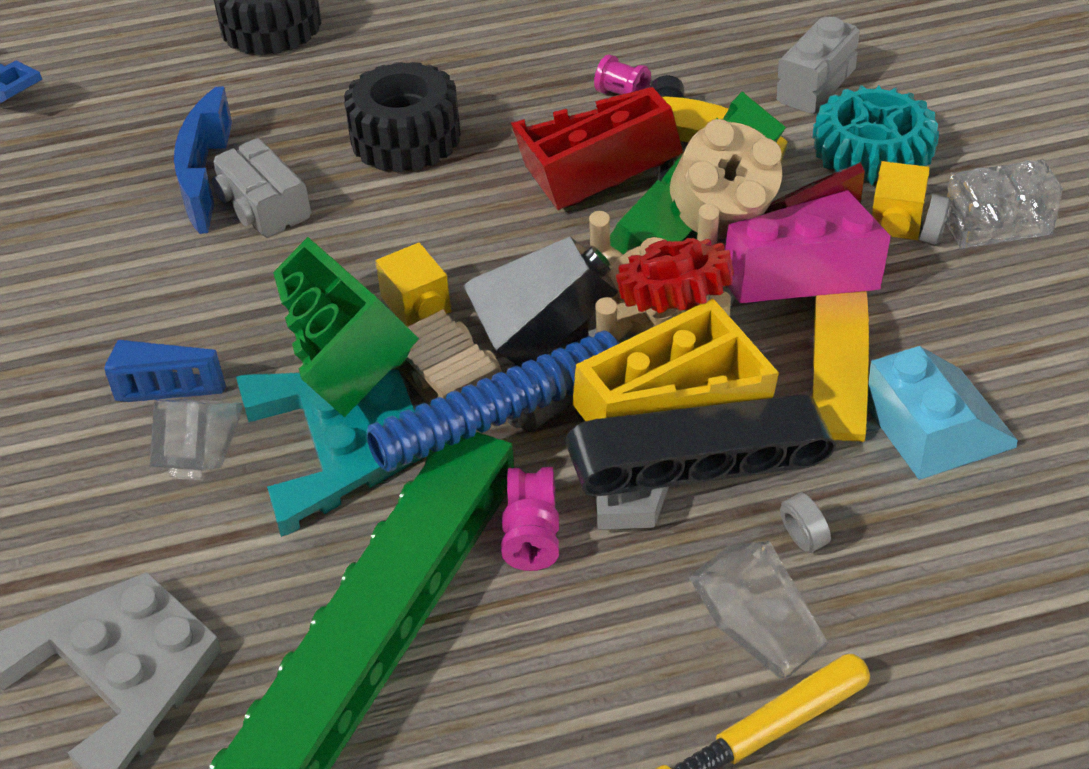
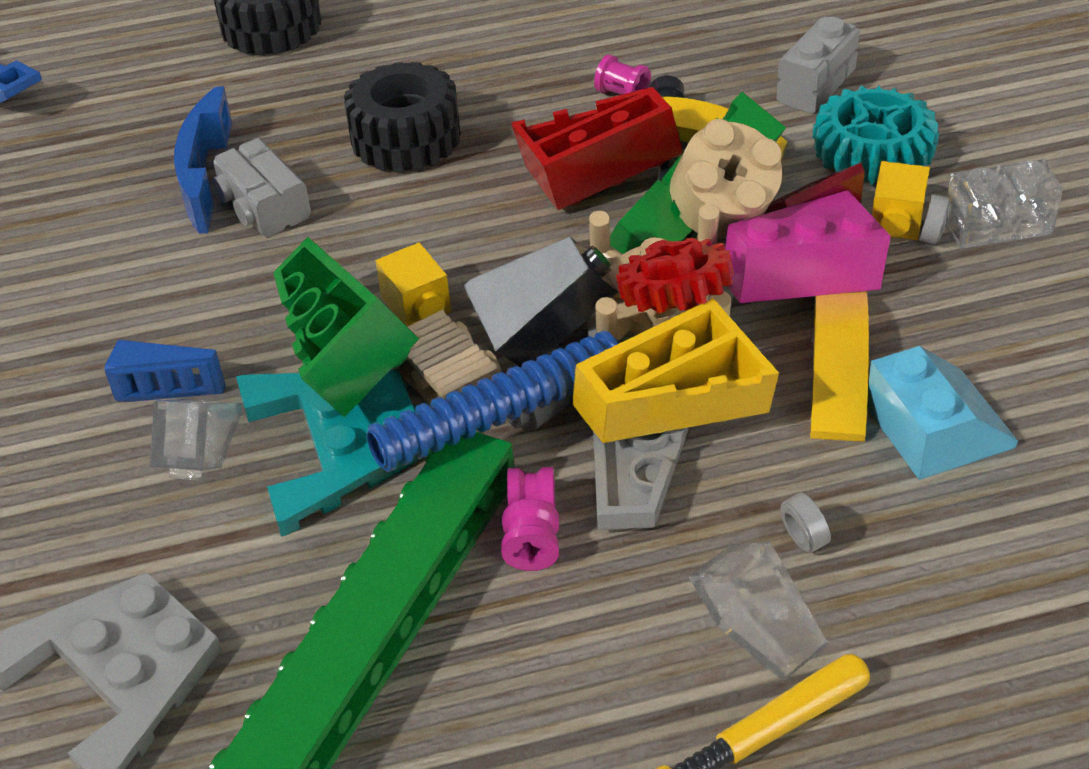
(698, 444): black beam -> none

